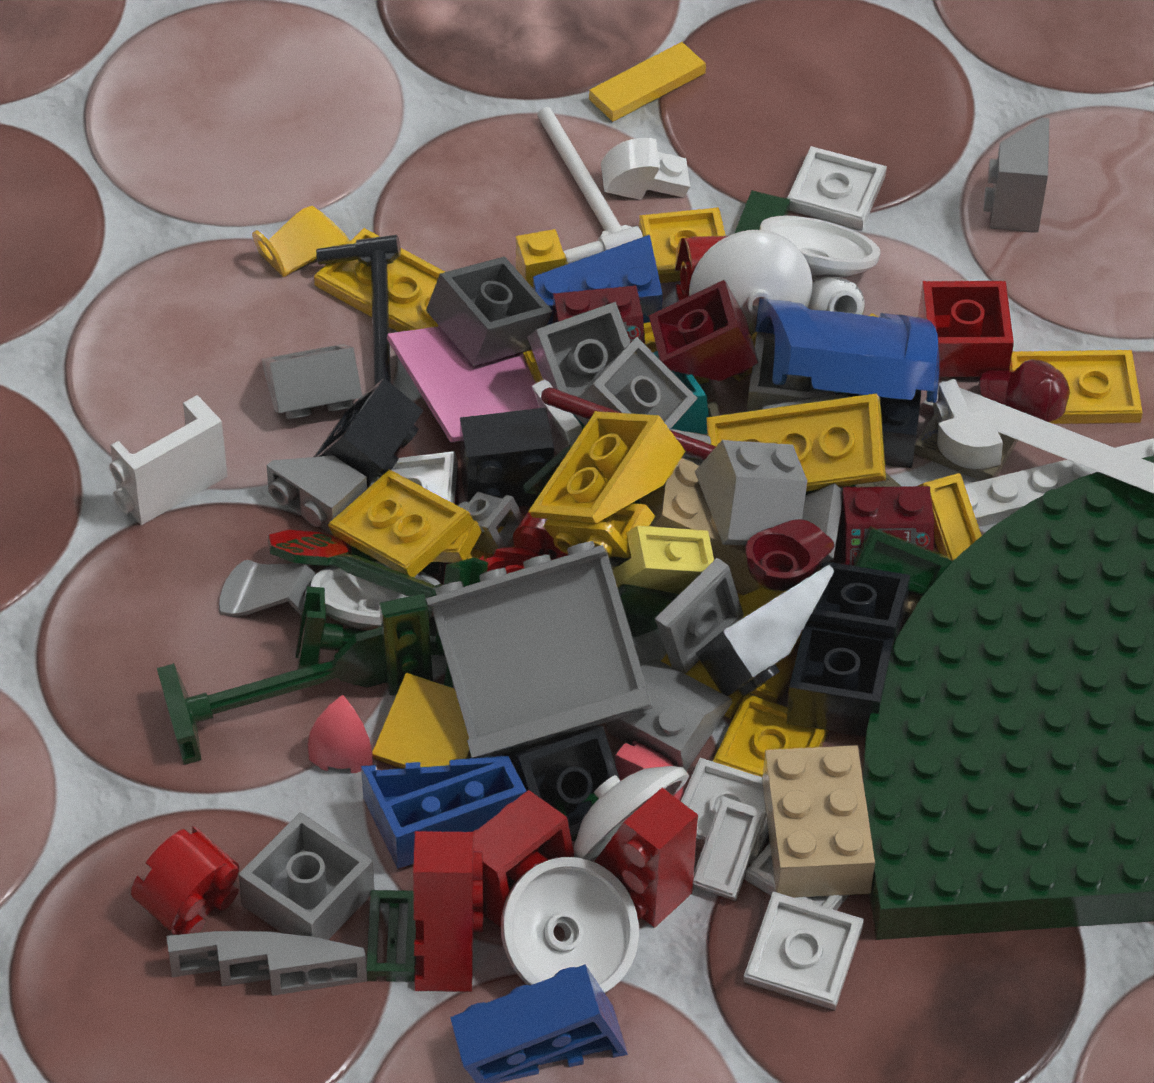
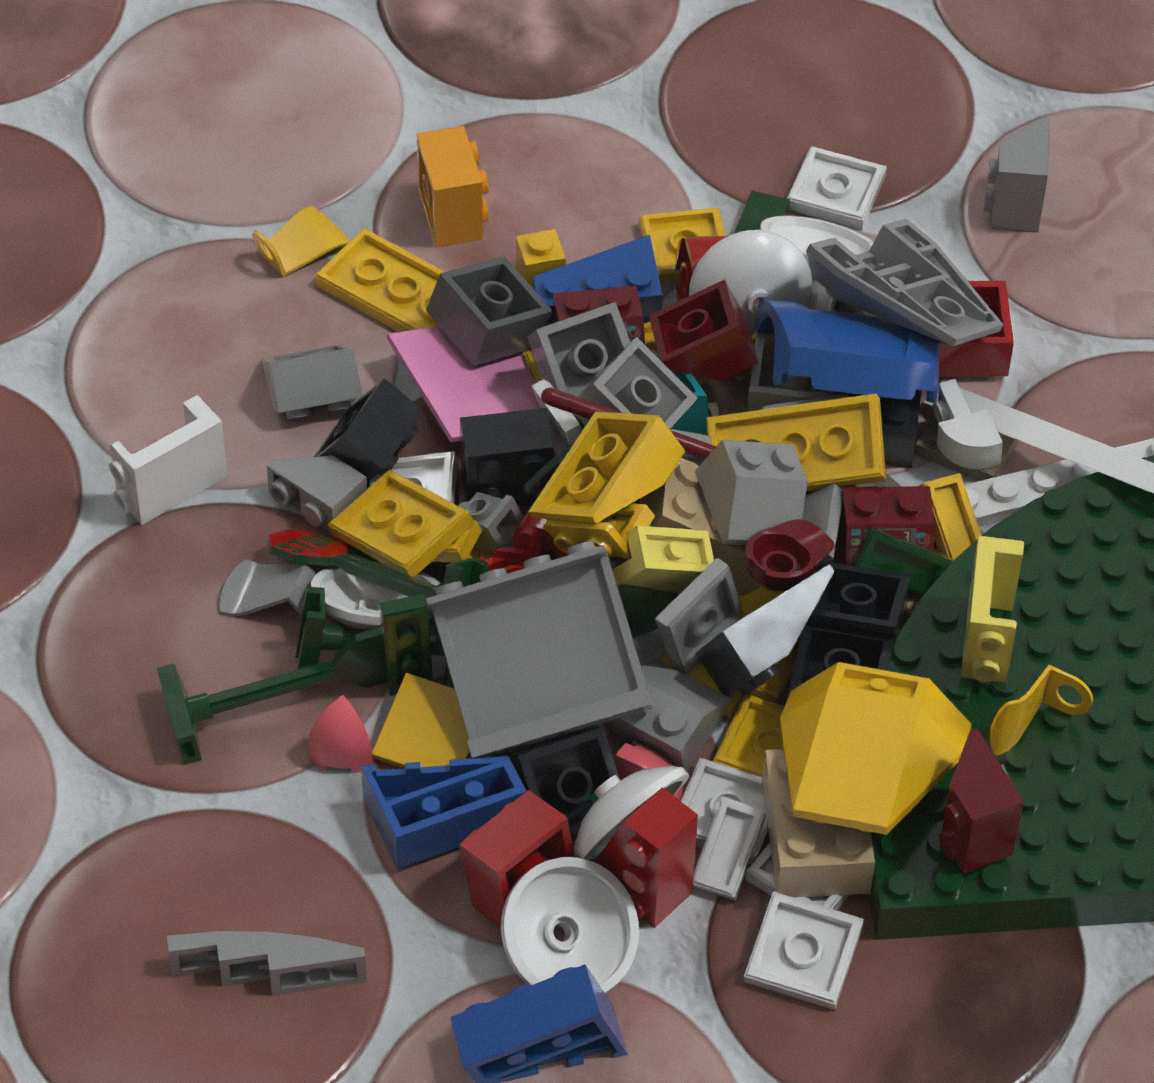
(187, 881): red brick -> none
(306, 880): light grey brick -> none
(375, 253): black bar -> none
(391, 968): dark green tile -> none
(446, 909): red wedge -> none
(451, 186): none -> light orange brick
(614, 233): white bar -> none
(638, 166): white brick -> none
(647, 81): yellow tile -> none
(867, 745): none -> yellow wedge
(906, 283): none -> light grey wedge
(980, 809): none -> dark red slope
(994, 586): none -> light yellow panel
(1017, 714): none -> yellow piece
(1031, 388): dark red piece -> none
(1099, 383): yellow tile -> none

